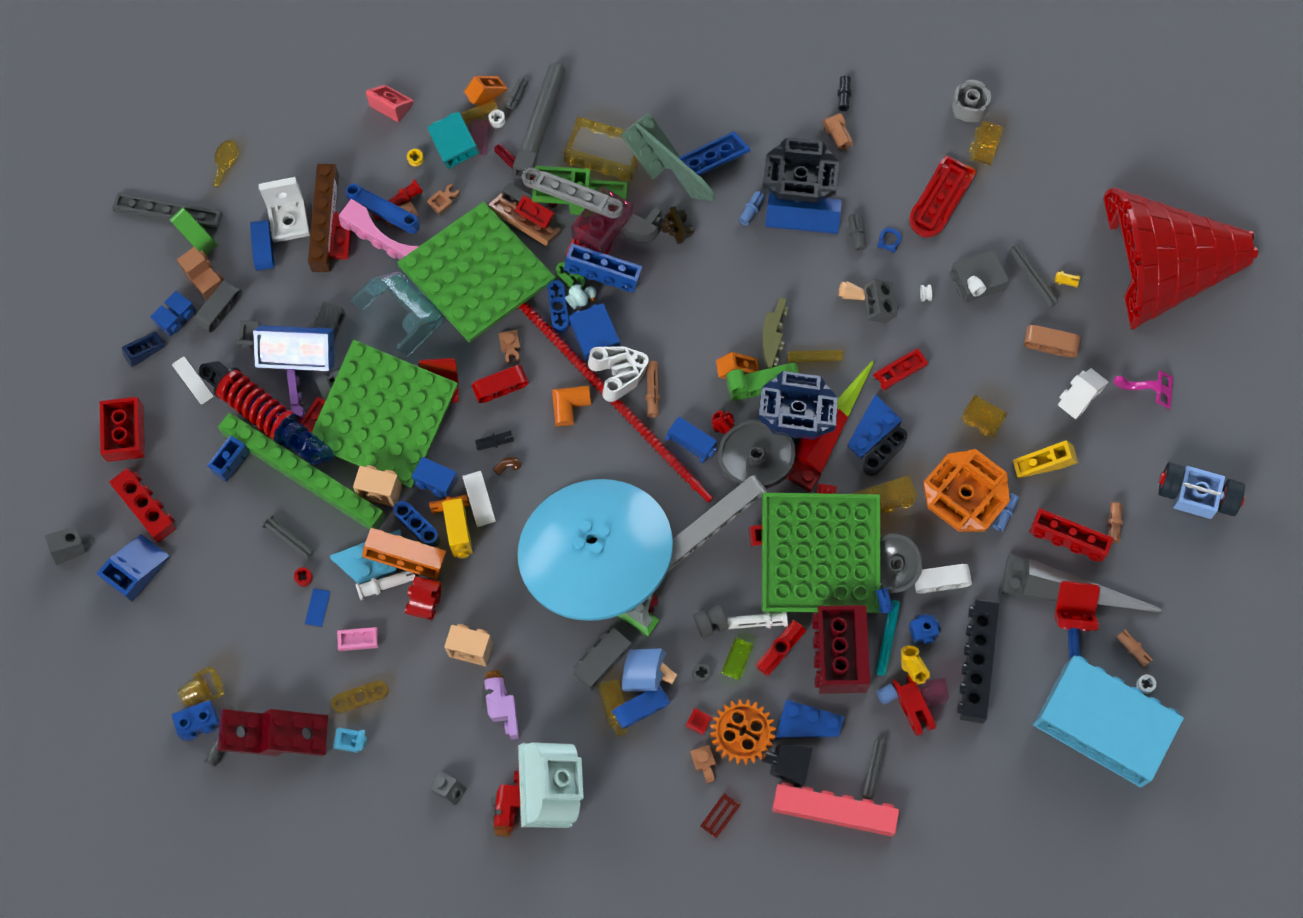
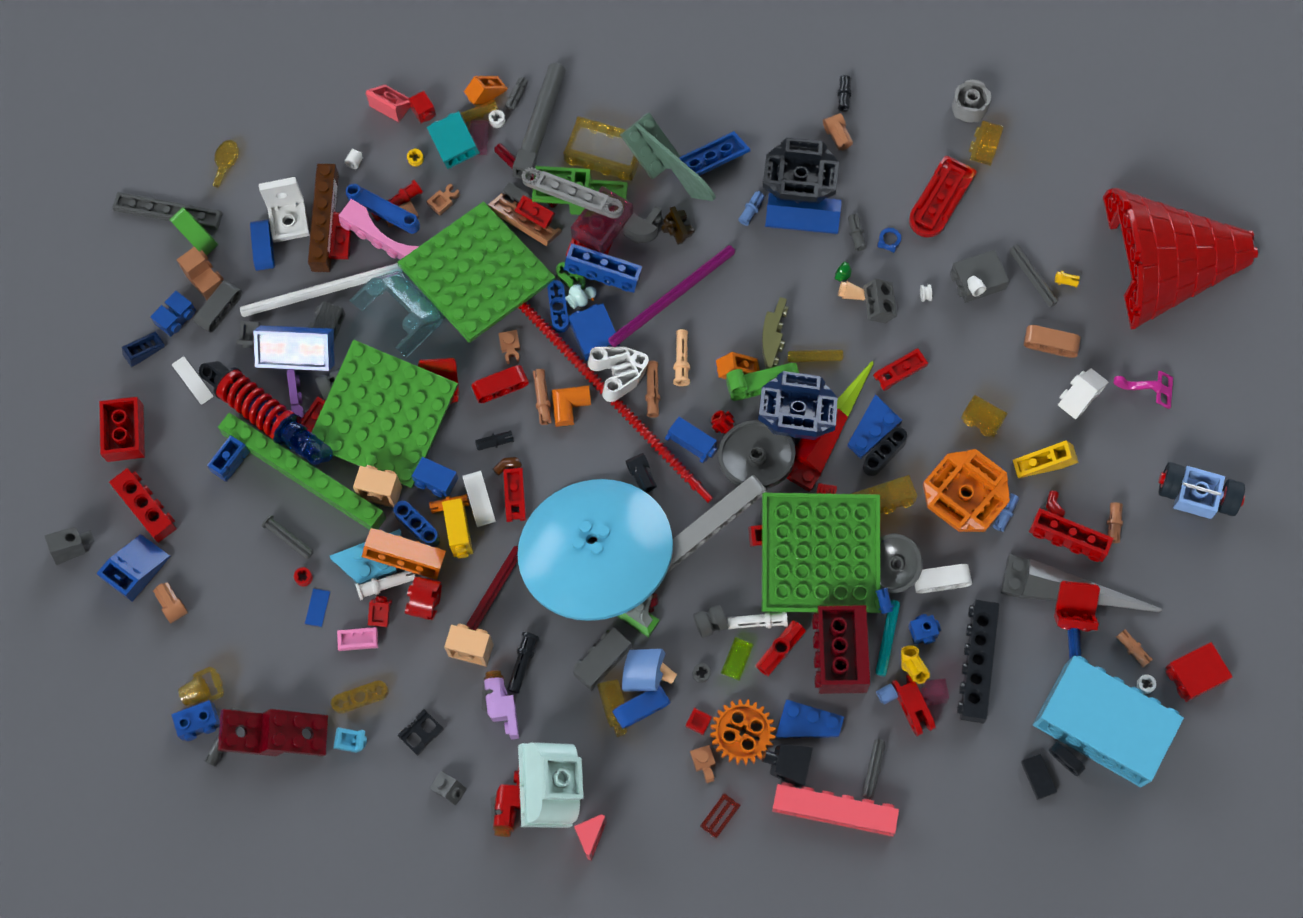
(172, 606): none -> nougat piece
(316, 291): none -> white axle
(353, 159): none -> white hose
(379, 611): none -> red bracket
(416, 728): none -> black piece
(422, 107): none -> red brick
(493, 589): none -> dark red axle
(514, 494): none -> red plate
(524, 653): none -> black pin
(543, 404): none -> nougat pin
(590, 834): none -> coral slope
(639, 468): none -> black piece
(671, 296): none -> magenta axle
(681, 365): none -> light nougat pin
(843, 272): none -> green piece
(1038, 777): none -> black tile
(1052, 505): none -> red arm
(1067, 759): none -> black beam
(1198, 672): none -> red brick

